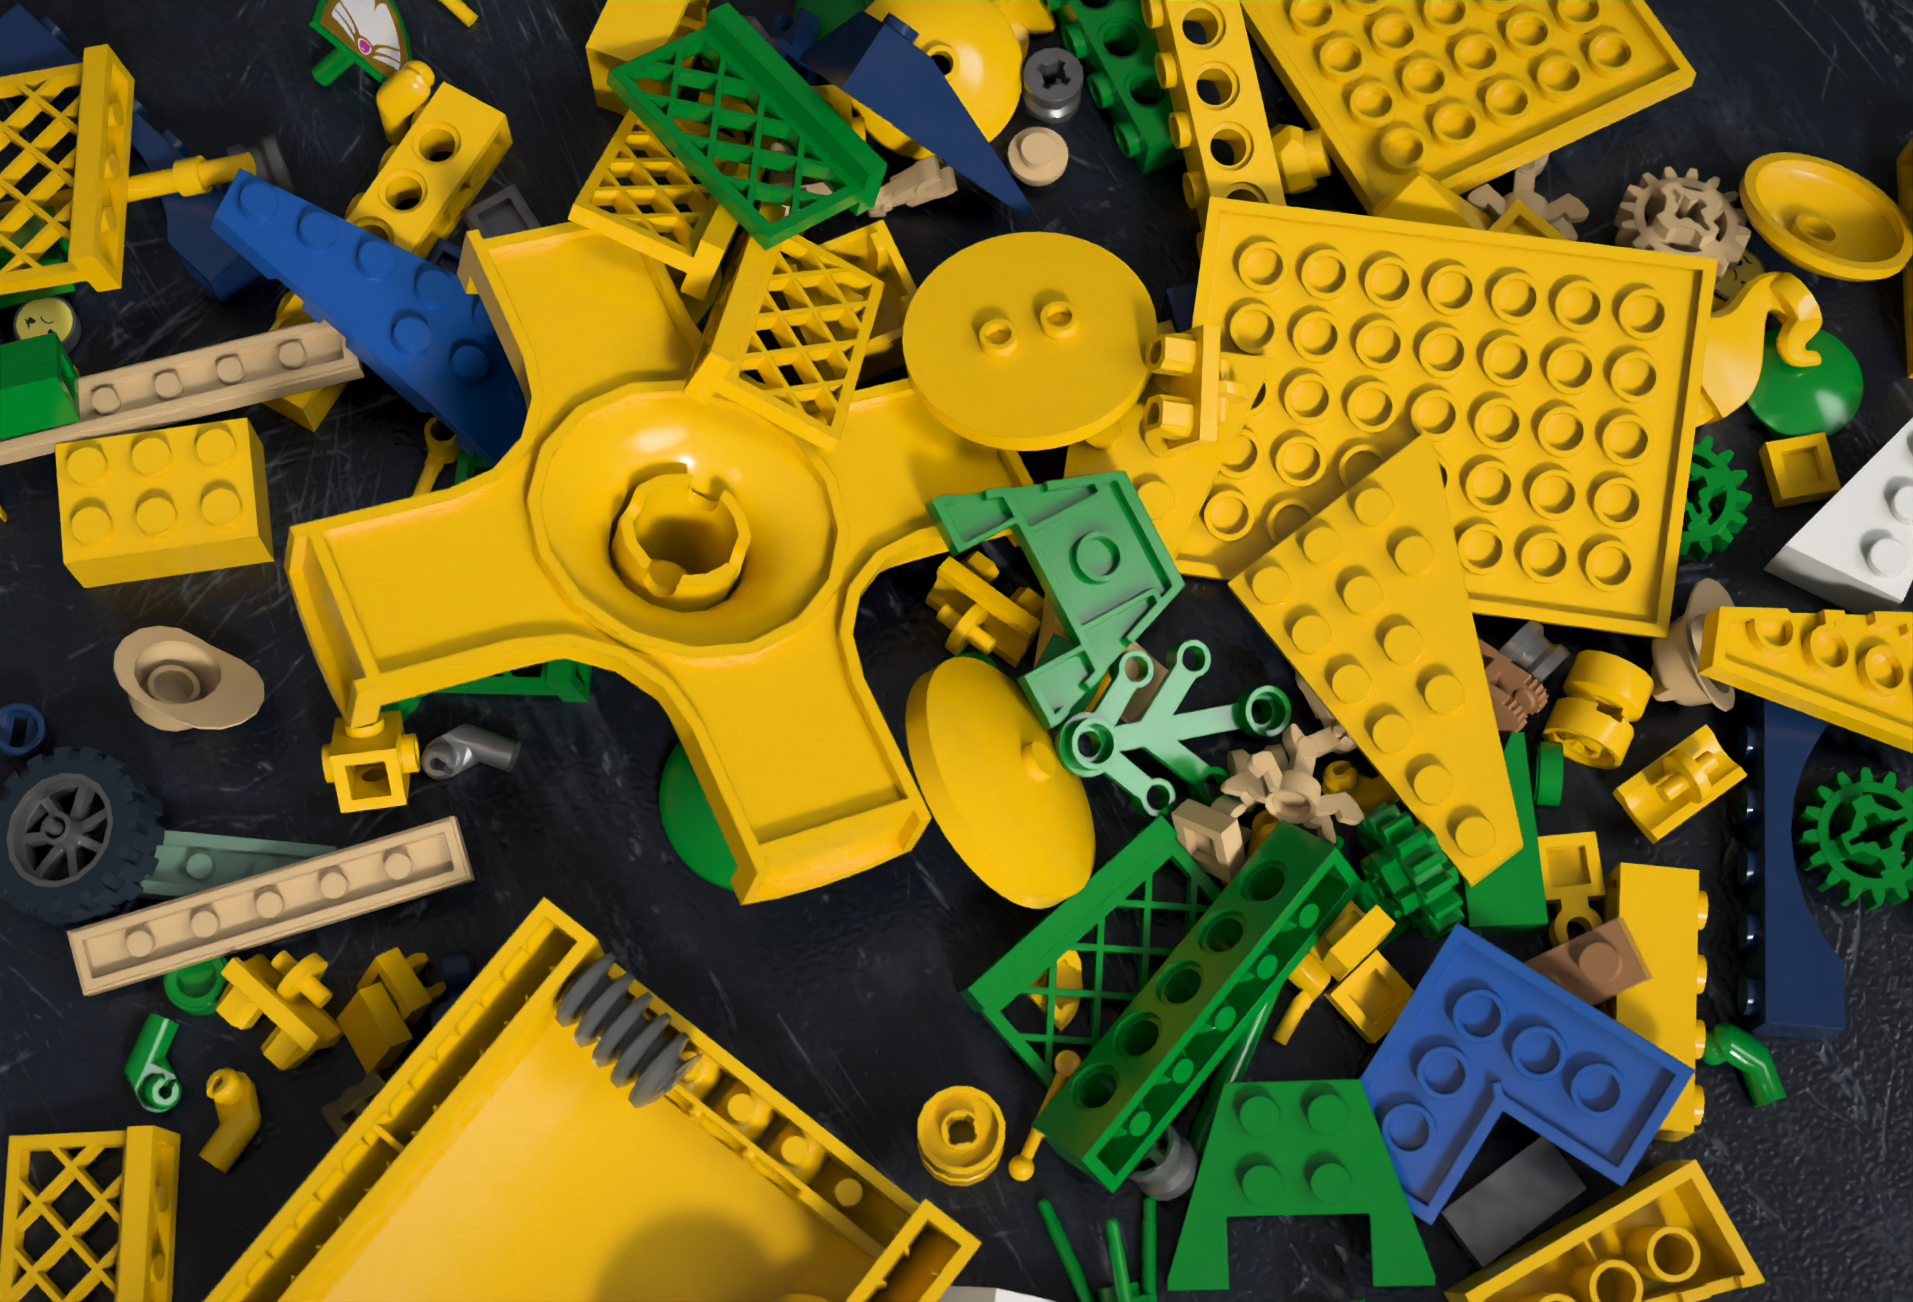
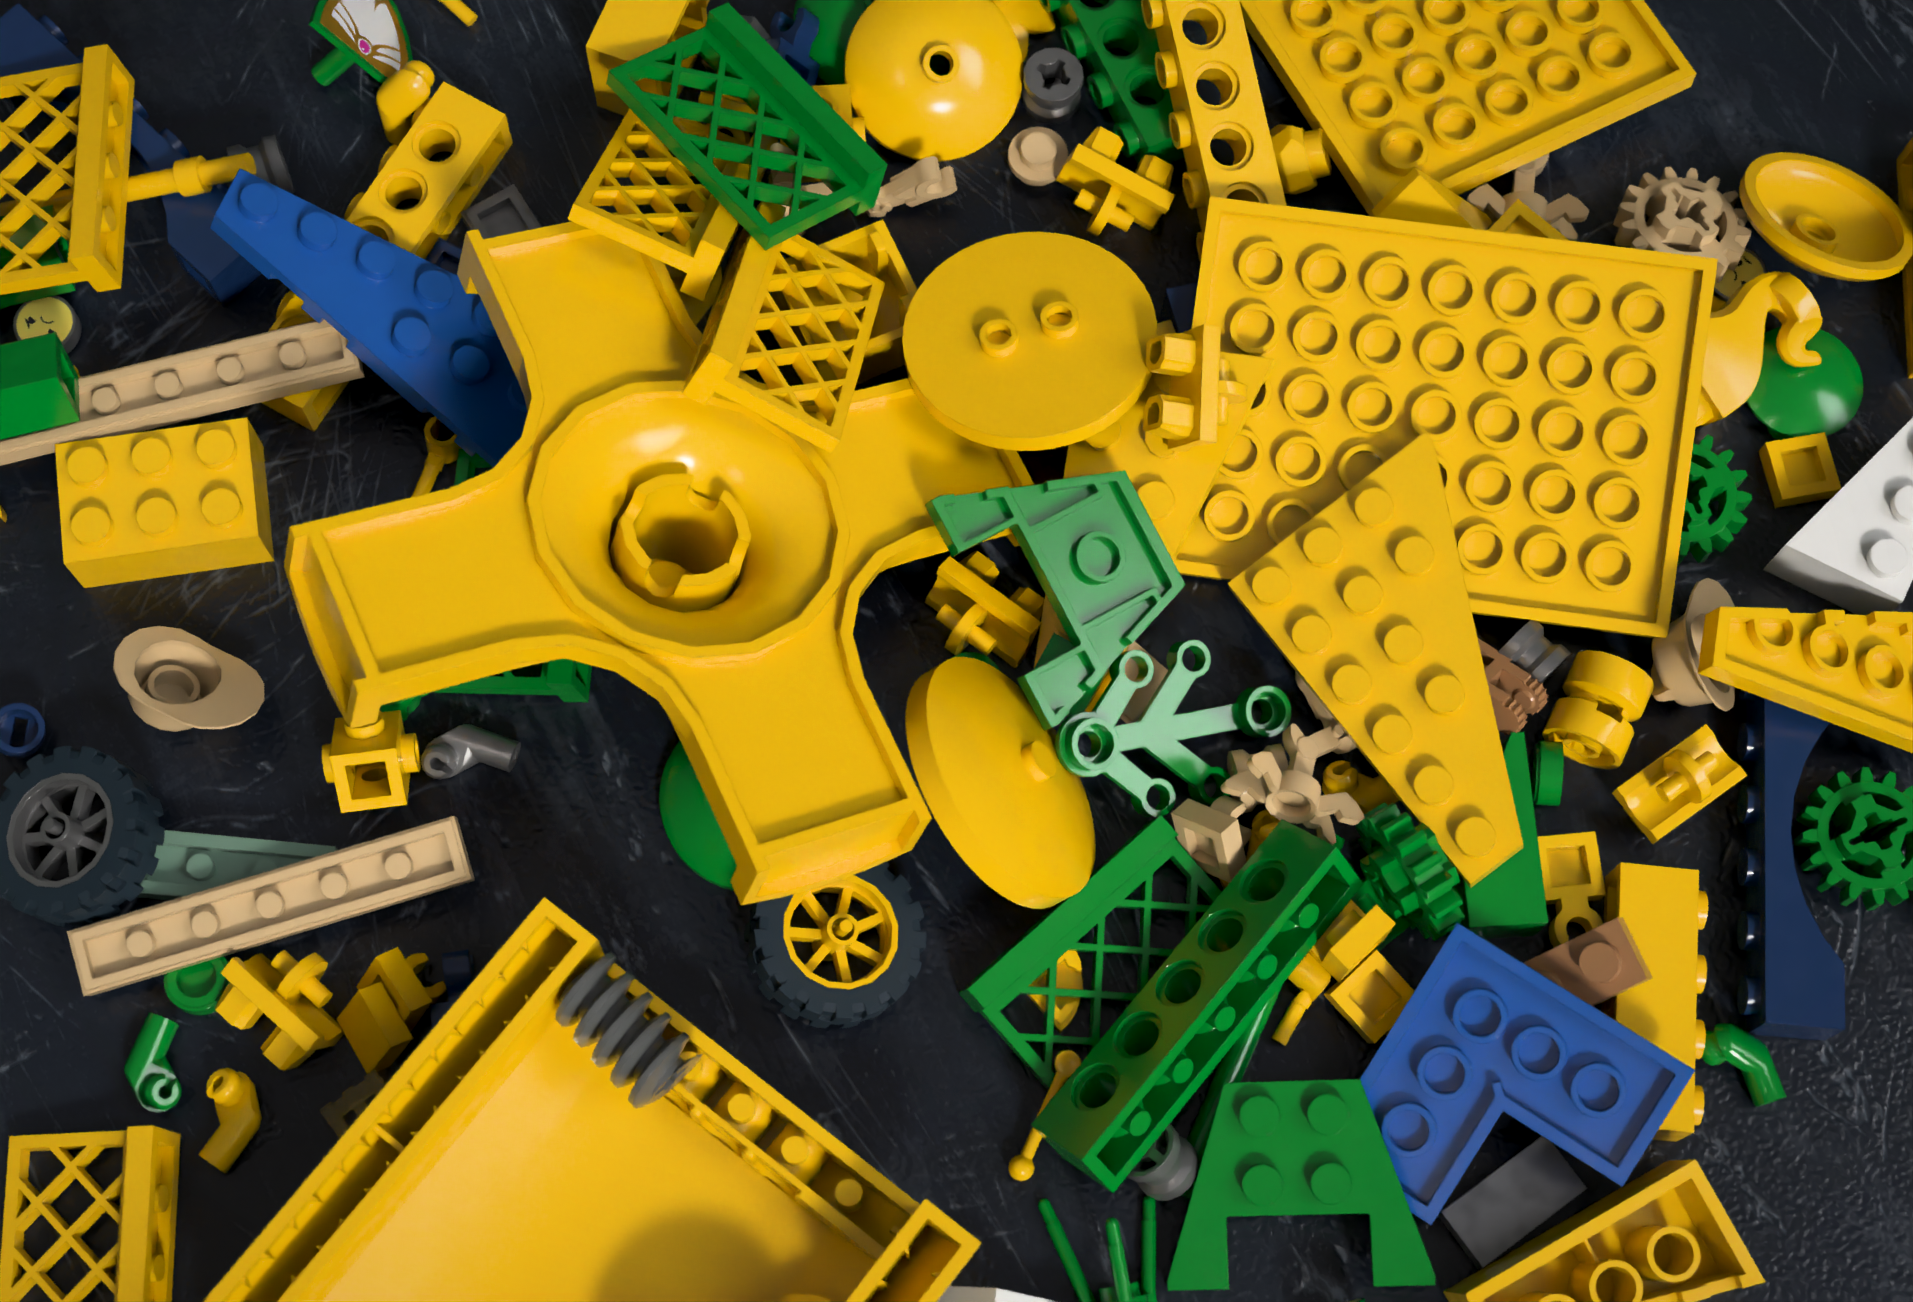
(842, 1001): none -> black wheel
(904, 86): dark blue wedge -> none
(960, 1135): yellow wheel -> none
(1113, 191): none -> yellow hips

